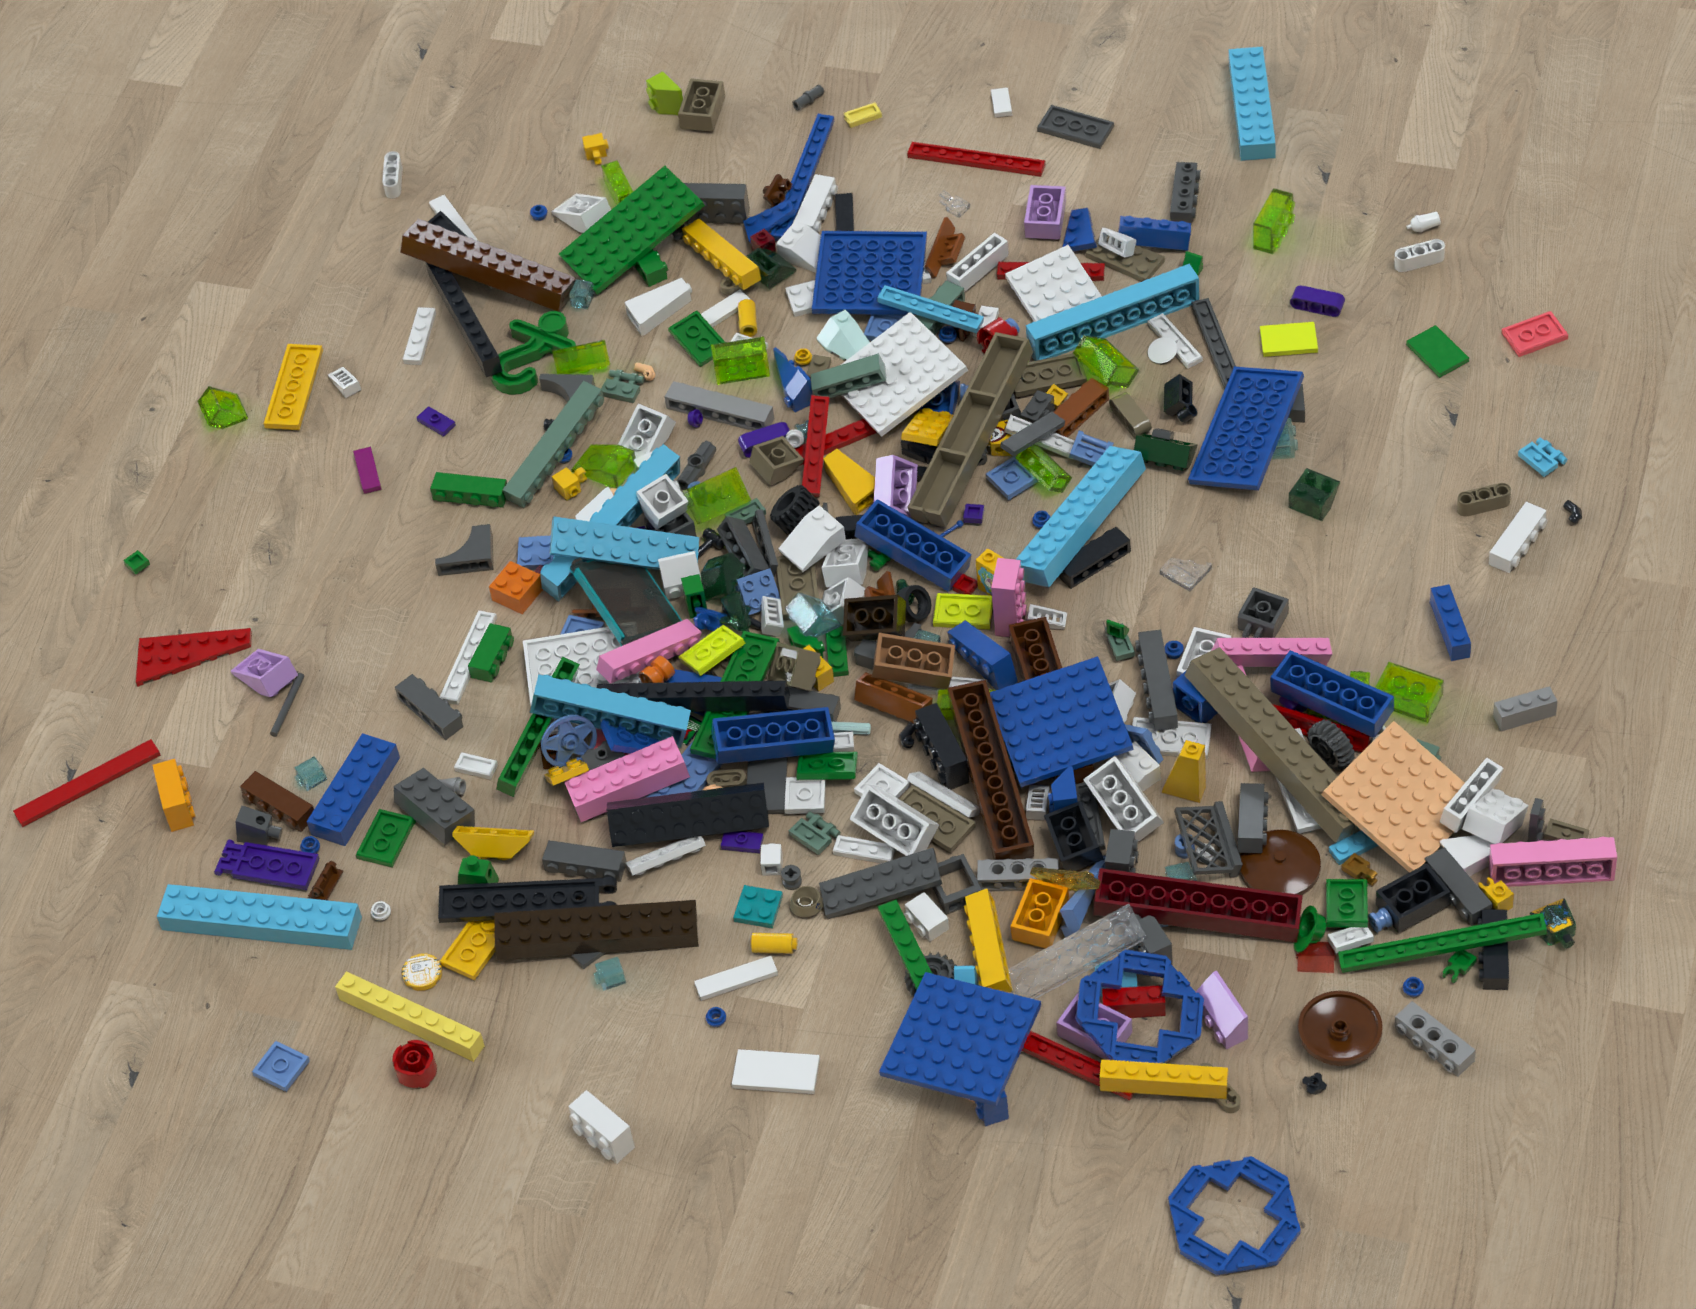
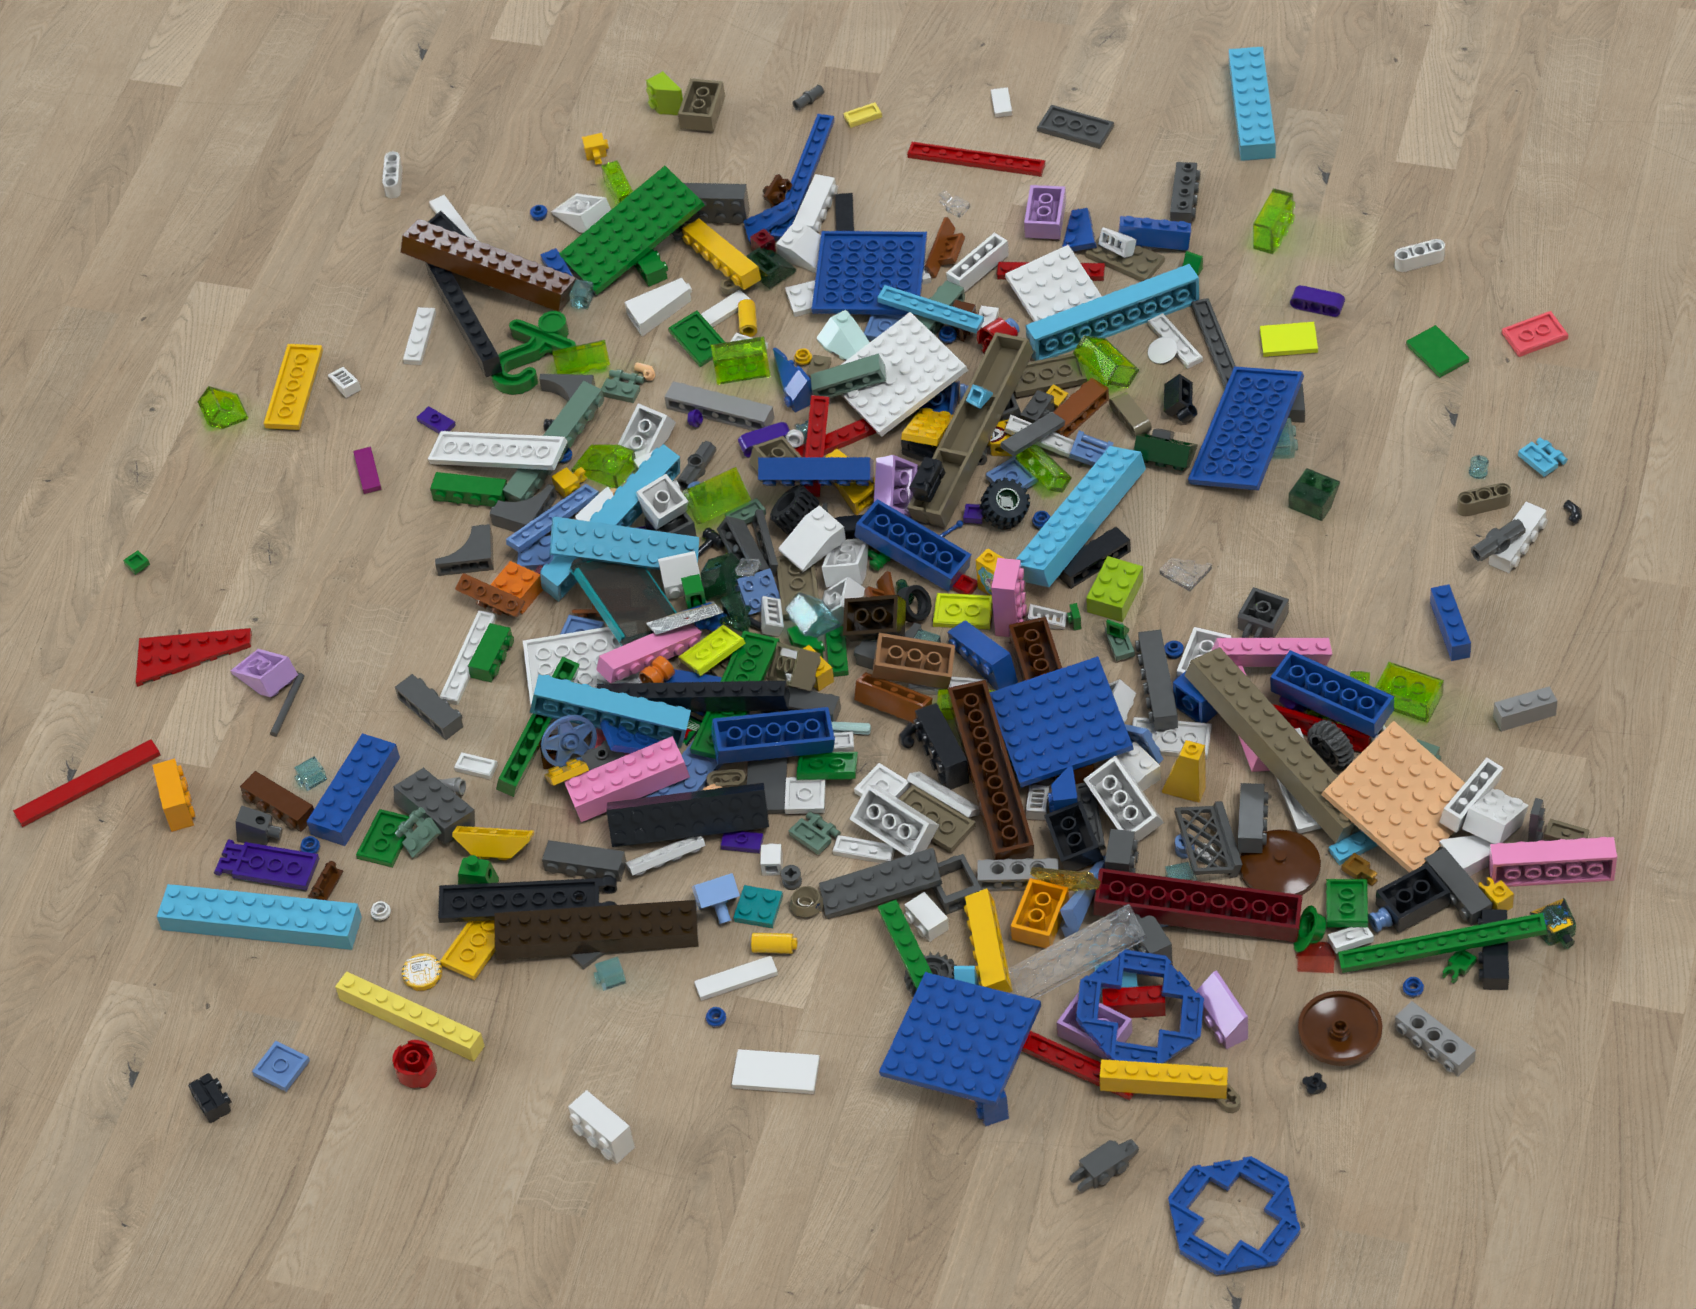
(210, 1098): none -> black brick
(422, 836): none -> sand green plate
(490, 596): none -> dark orange bracket
(497, 450): none -> white plate
(516, 515): none -> dark grey arch
(542, 524): none -> medium blue plate
(554, 260): none -> blue hinge
(684, 617): none -> light grey sticker
(716, 894): none -> light blue brick
(747, 567): none -> clear plate
(815, 470): none -> blue brick
(927, 479): none -> black brick
(978, 396): none -> medium azure slope
(1004, 503): none -> black wheel
(1074, 617): none -> green plate
(1104, 1164): none -> dark grey hinge
(1115, 589): none -> lime brick
(1424, 222): white piece -> none
(1478, 466): none -> clear light blue wheel
(1498, 540): none -> dark grey piece

